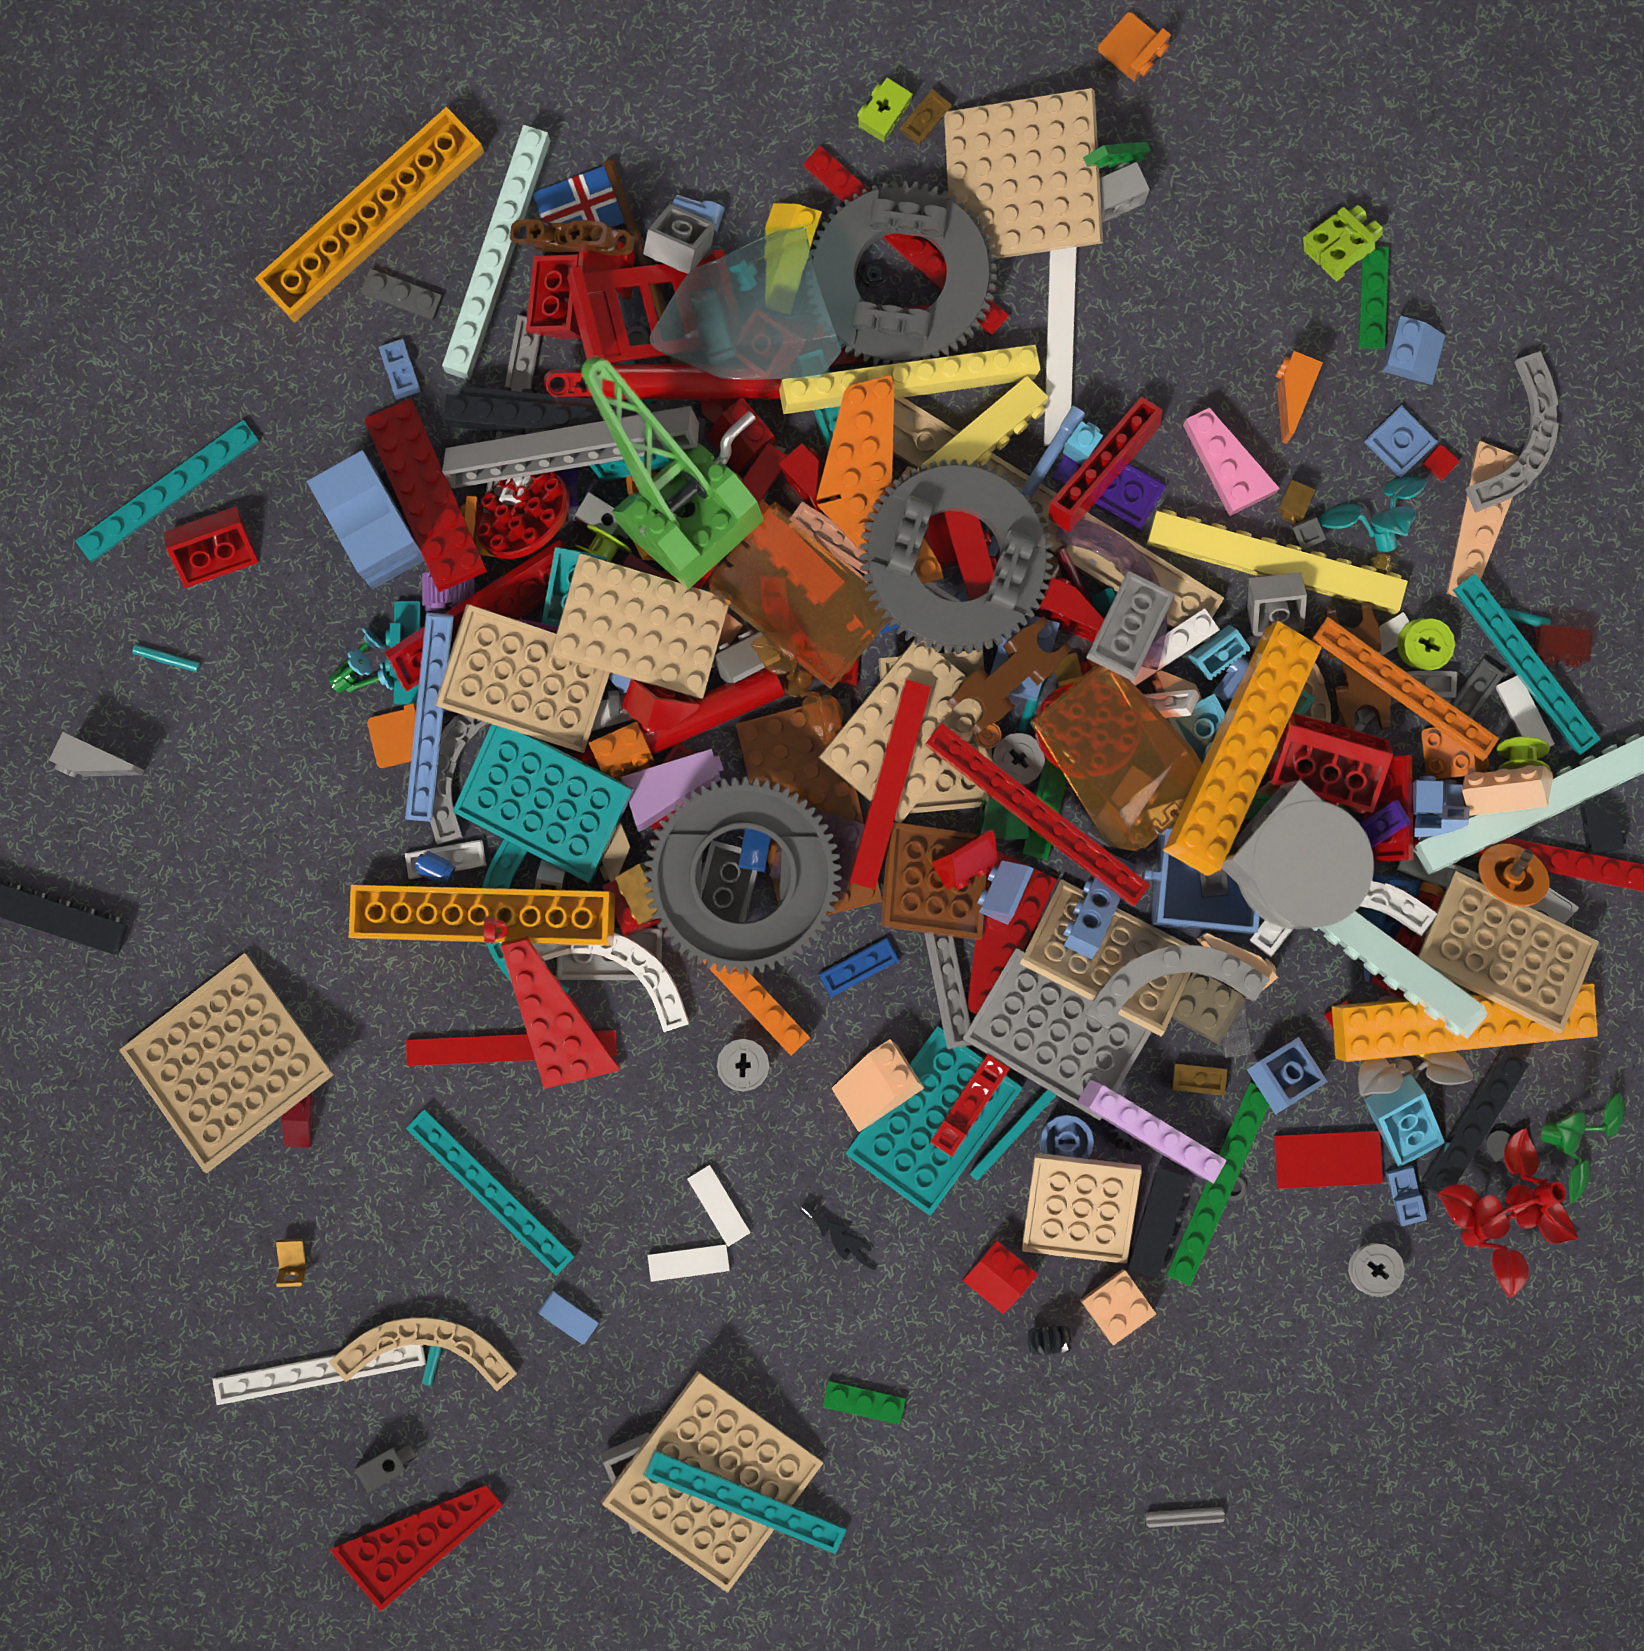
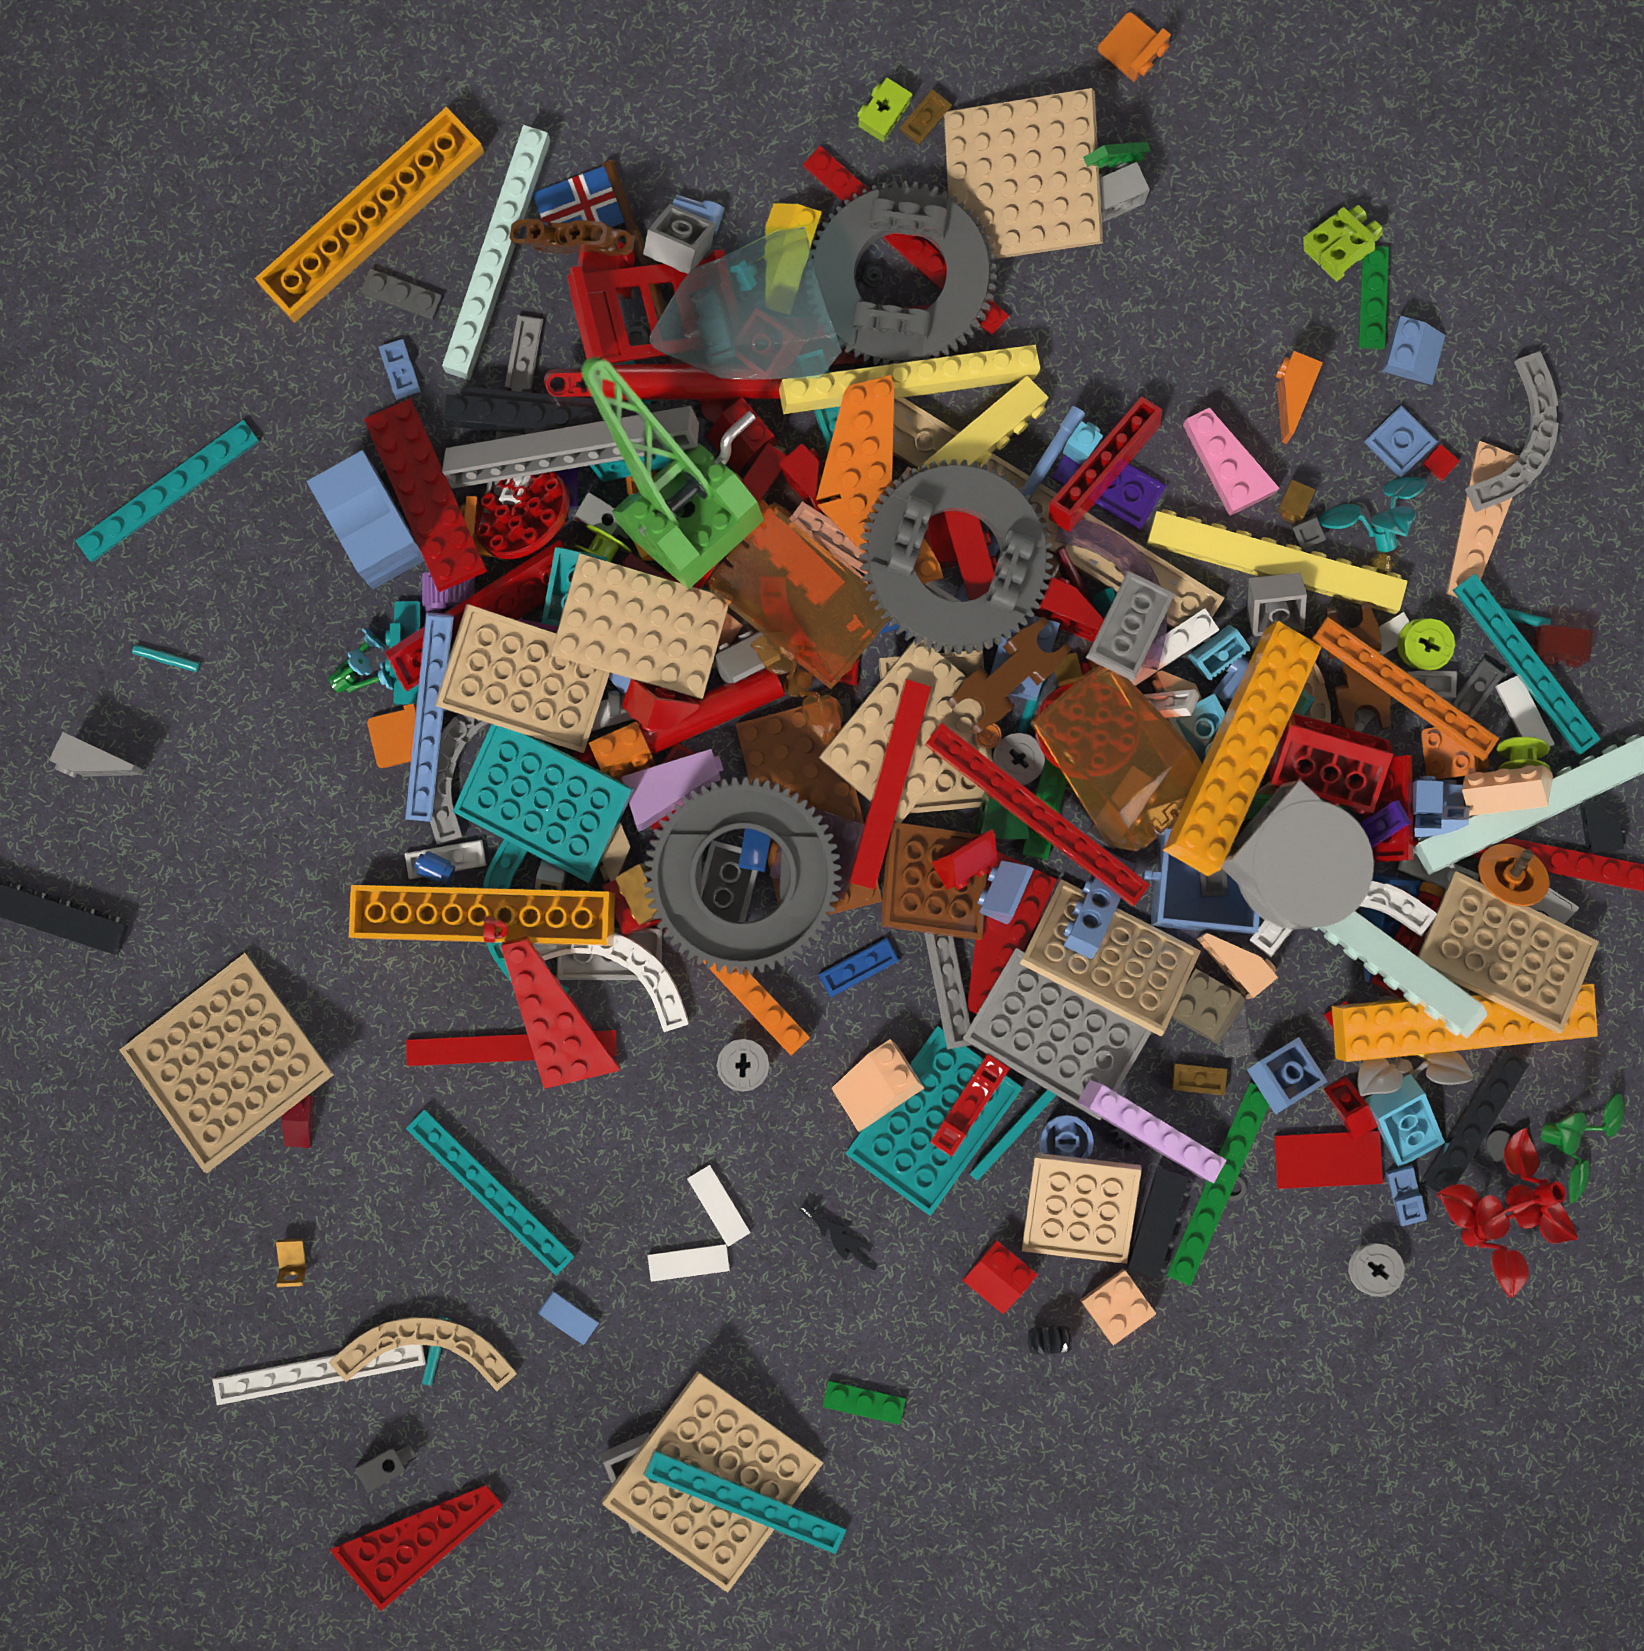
(210, 547): red slope -> none
(550, 300): red slope -> none
(1059, 340): white tile -> none
(1173, 961): light grey plate -> none
(1185, 1517): light grey axle -> none
(1351, 1107): none -> red slope

